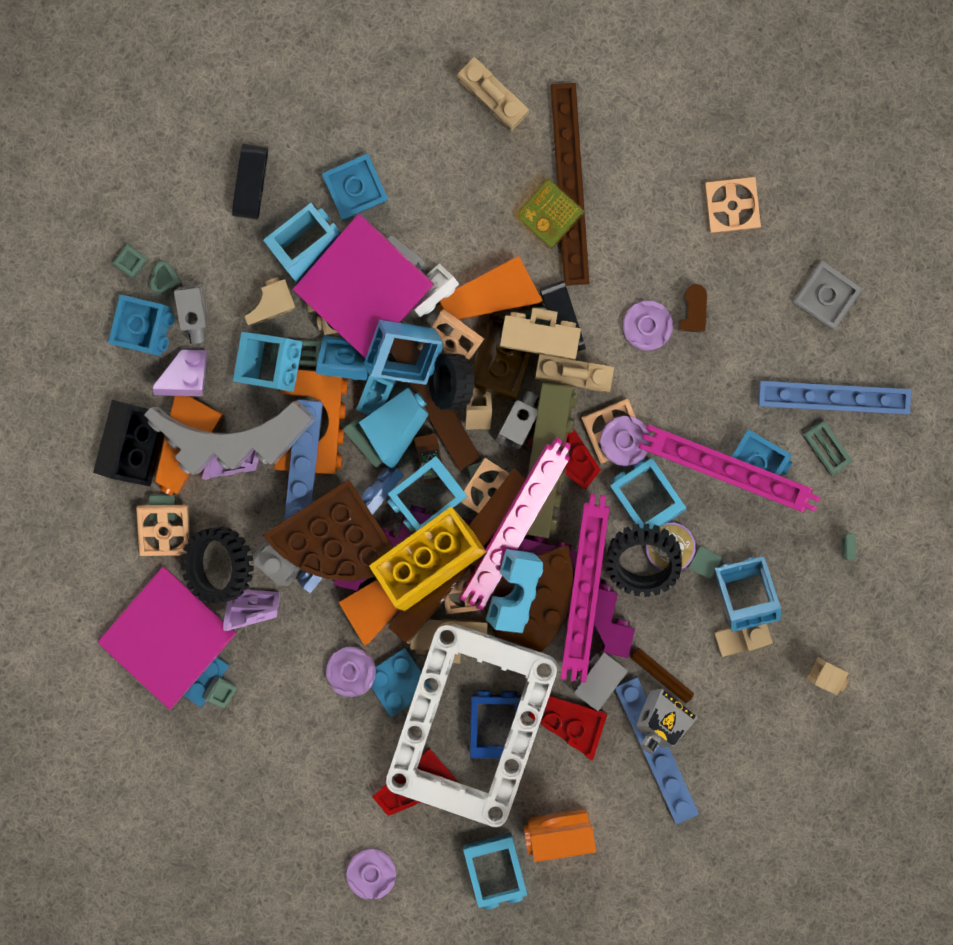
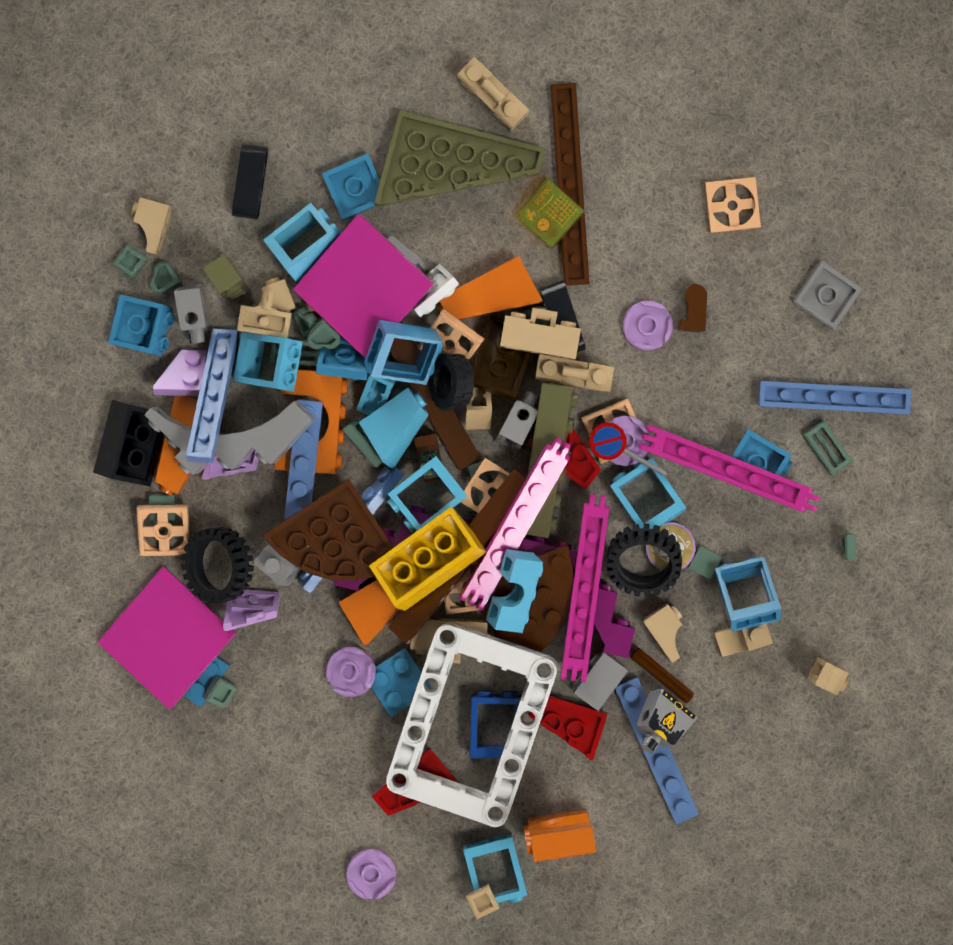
(154, 220): none -> tan arch
(212, 396): none -> medium blue plate
(226, 278): none -> olive brick
(264, 319): none -> tan plate
(304, 320): none -> sand green tile
(323, 336): none -> sand green tile
(444, 158): none -> olive wing
(482, 901): none -> tan tile
(610, 441): none -> piece
(663, 626): none -> tan arch

